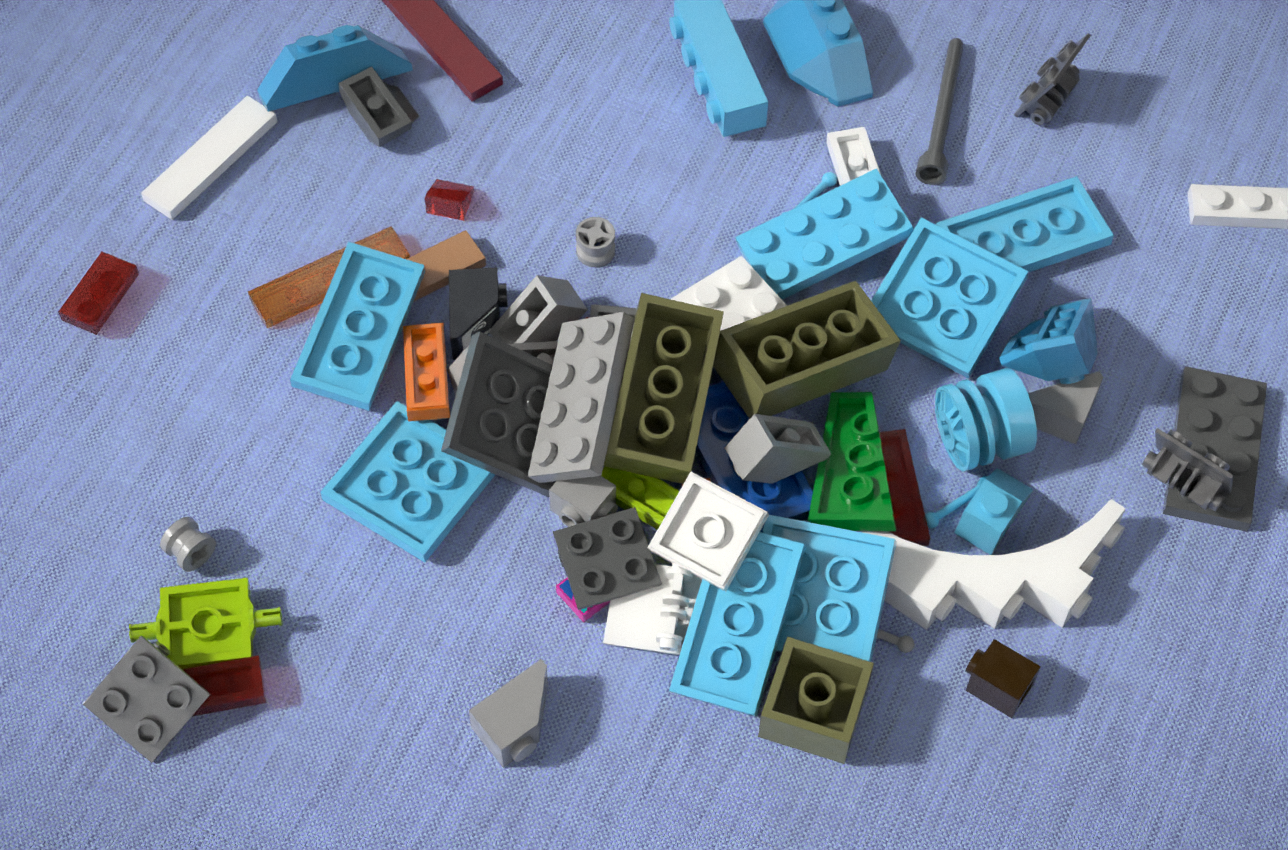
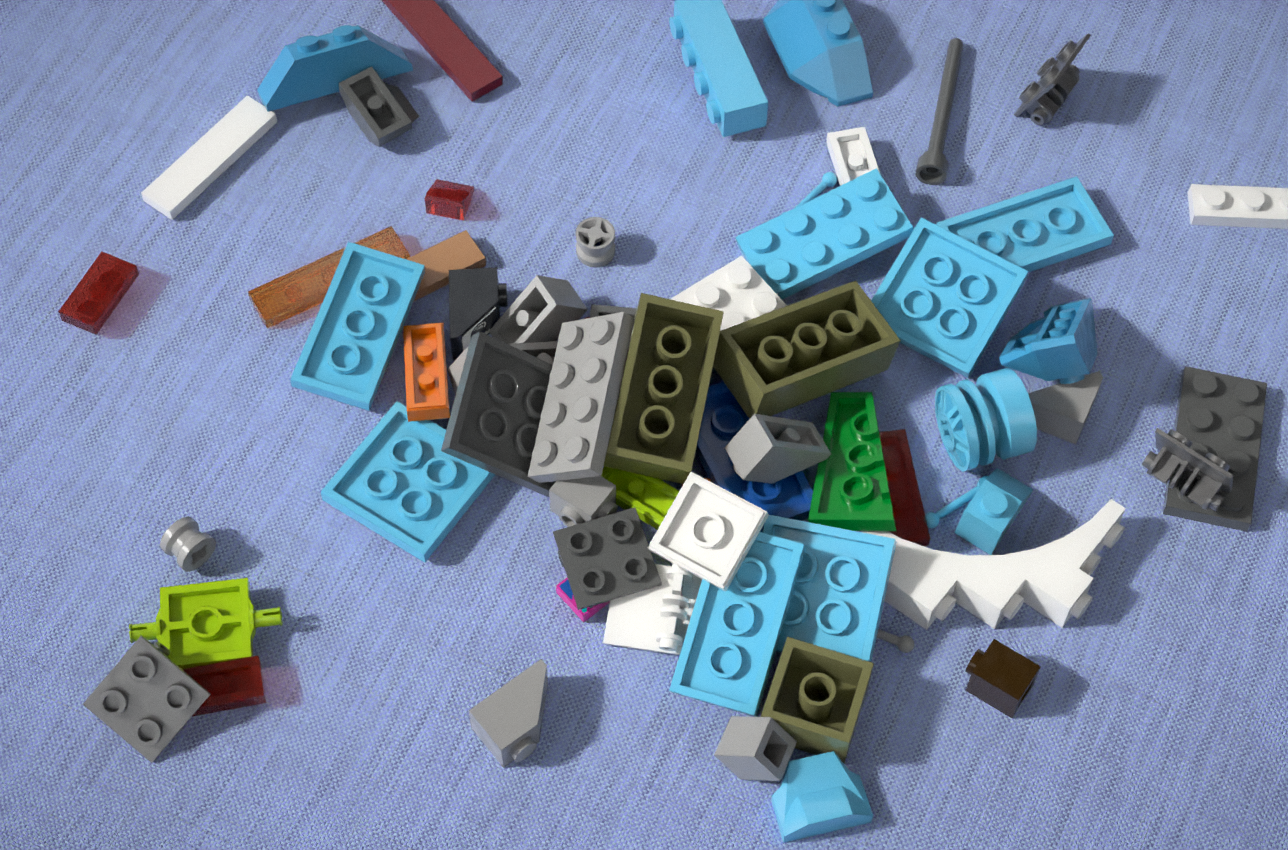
(755, 748): none -> light grey brick
(819, 798): none -> medium azure slope

